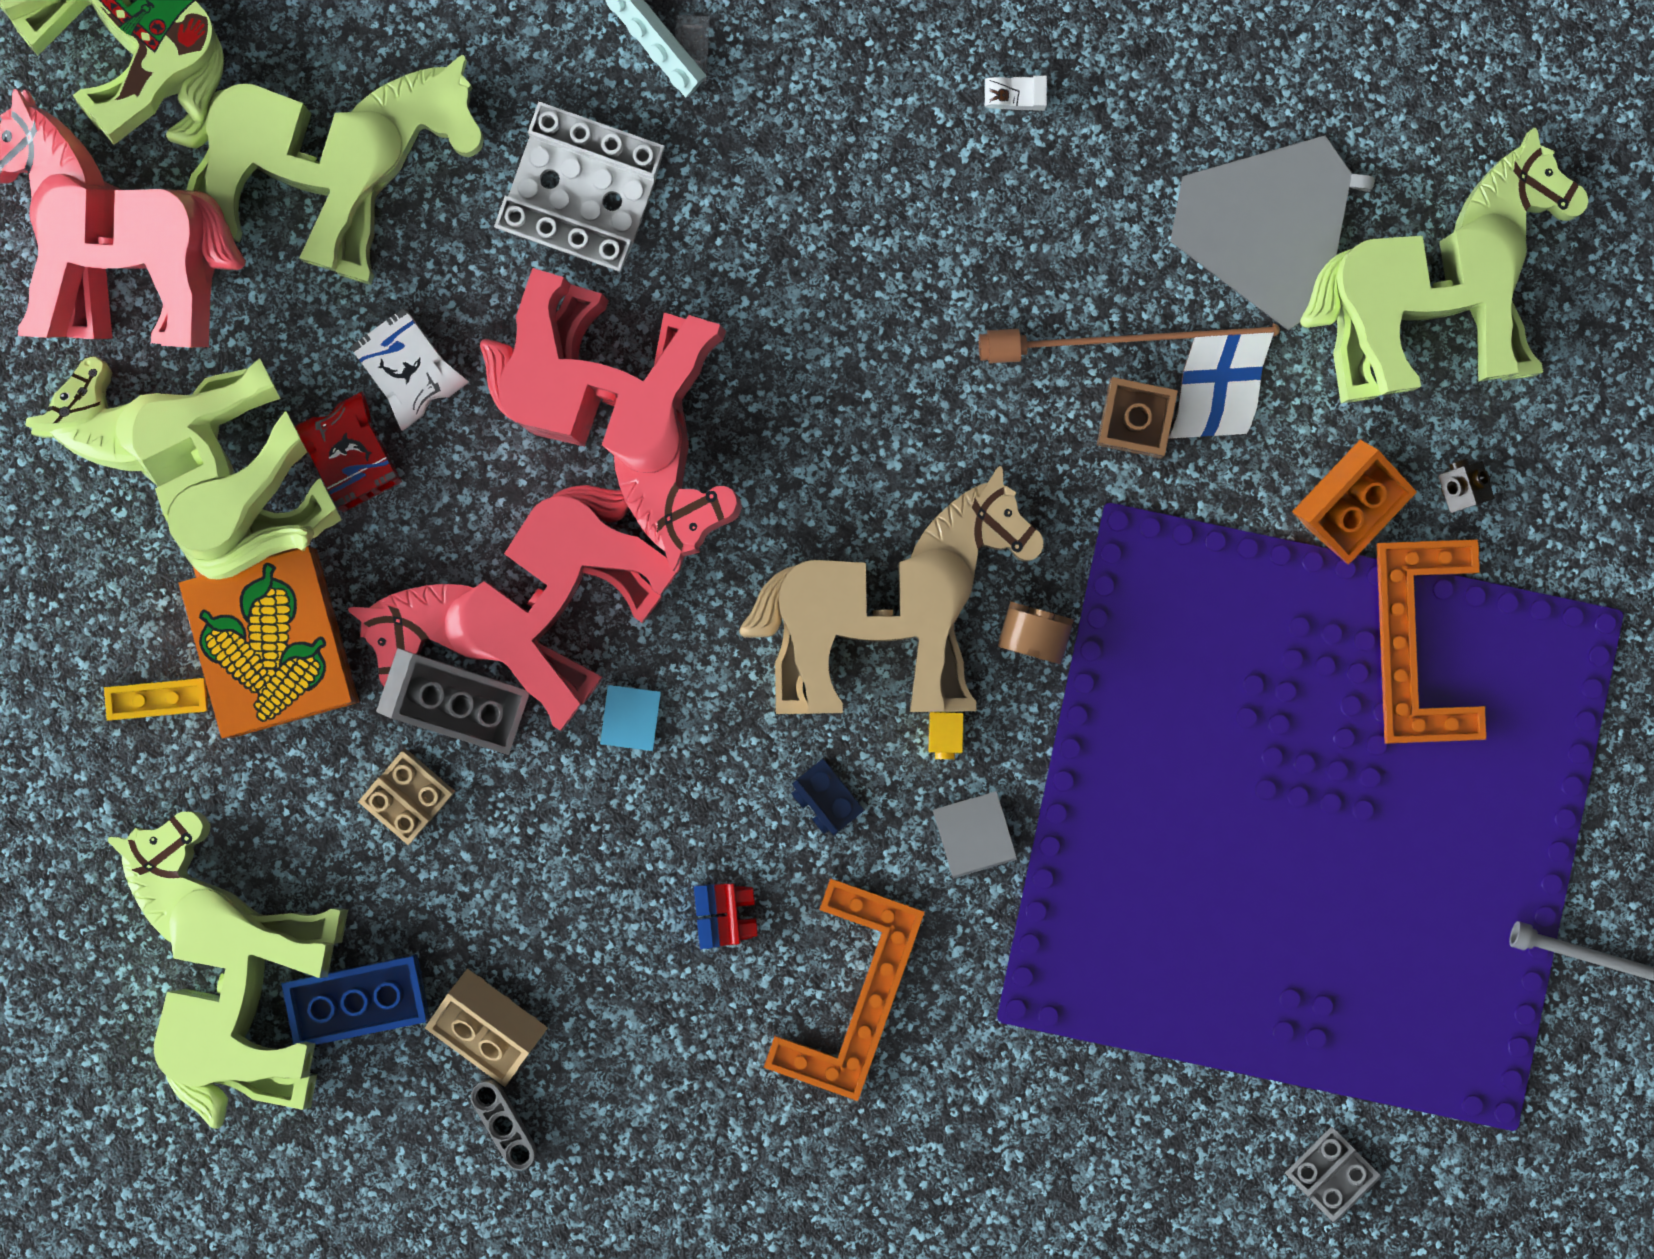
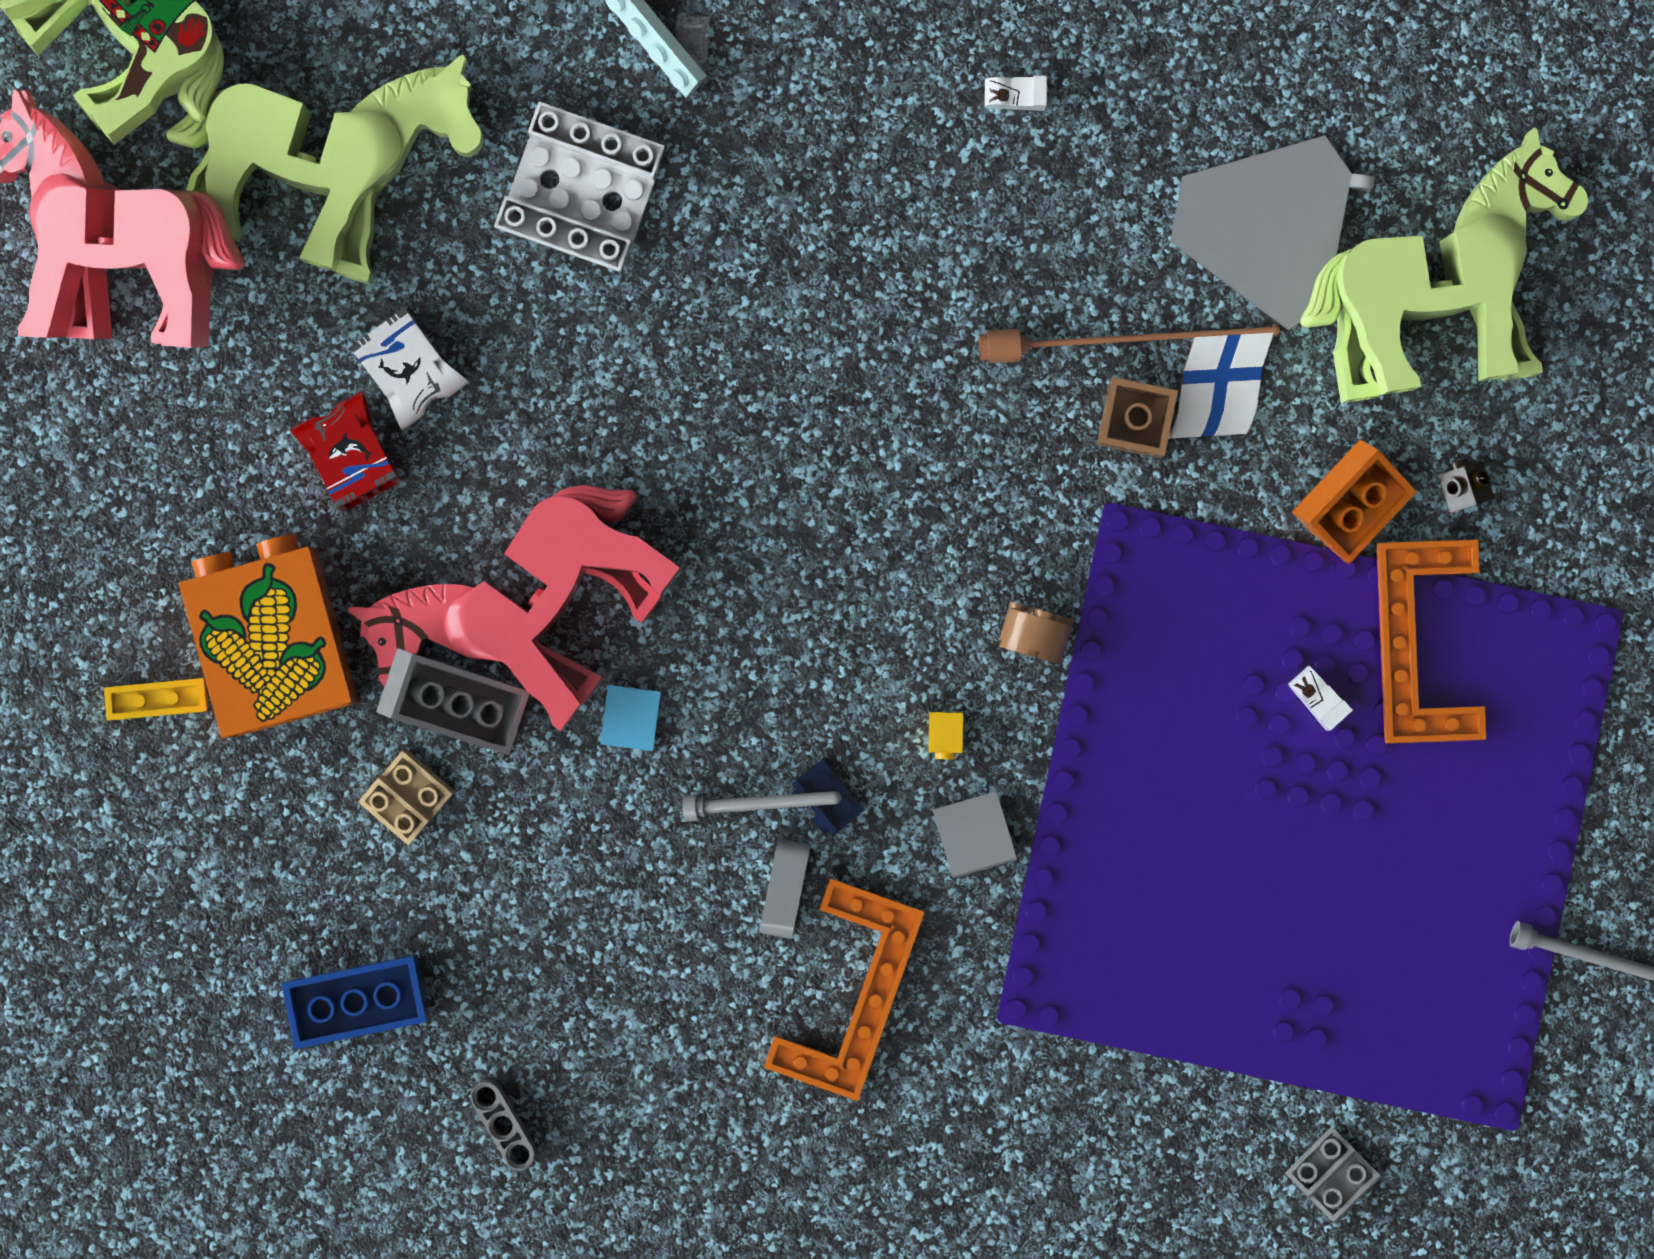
(175, 444): yellowish green animal -> none
(205, 1033): yellowish green animal -> none
(486, 1027): tan slope -> none
(558, 396): coral animal -> none
(696, 807): none -> light grey piece
(724, 929): red hips -> none
(784, 888): none -> light grey beam
(934, 584): tan animal -> none
(1319, 698): none -> white leg

